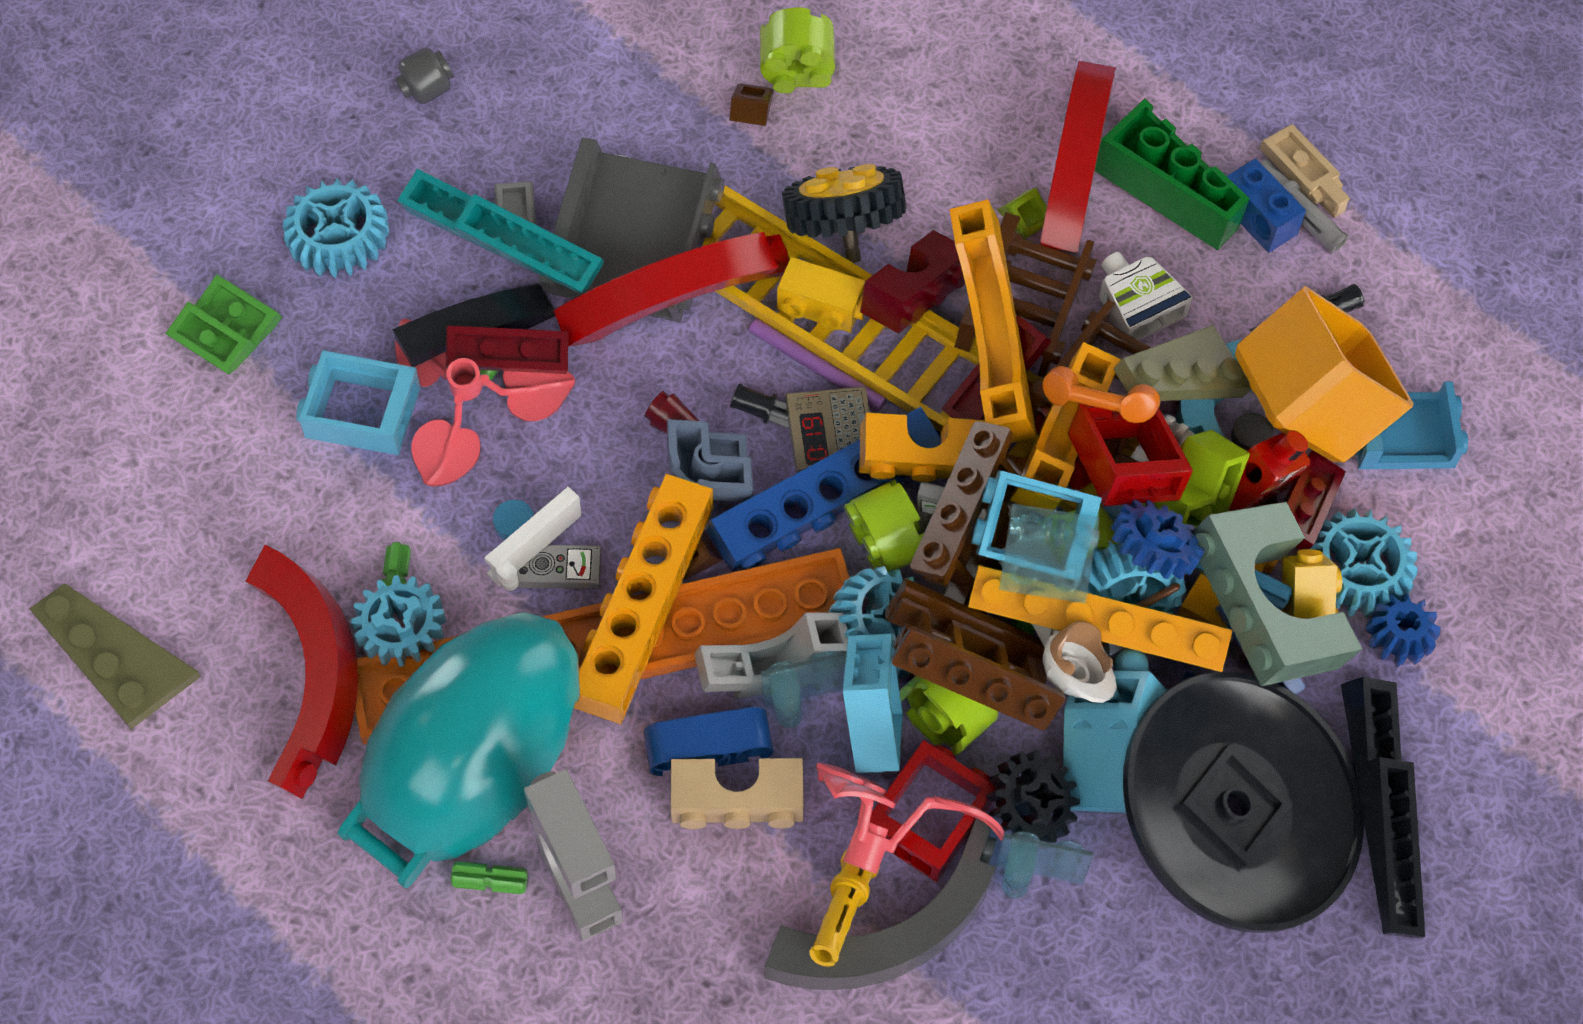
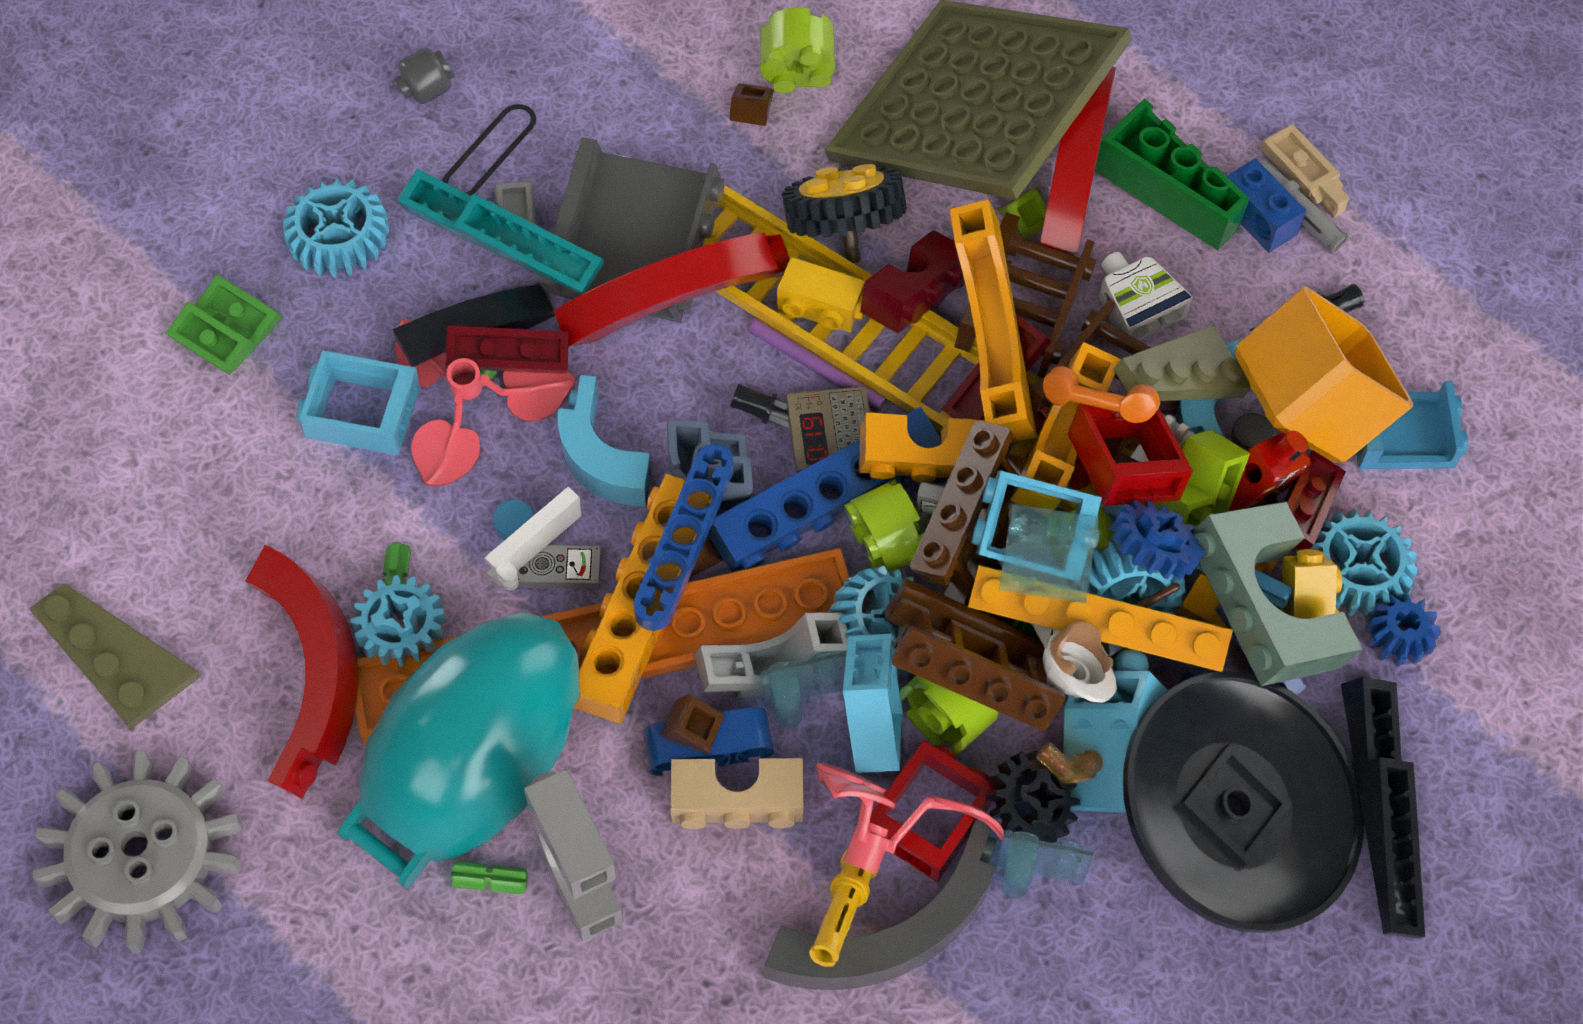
(173, 865): none -> light grey gear
(483, 136): none -> black piece
(600, 468): none -> medium azure arch
(665, 408): dark red cone -> none
(683, 554): none -> blue beam
(692, 724): none -> reddish brown slope
(979, 97): none -> olive plate
(1070, 768): none -> clear orange arm

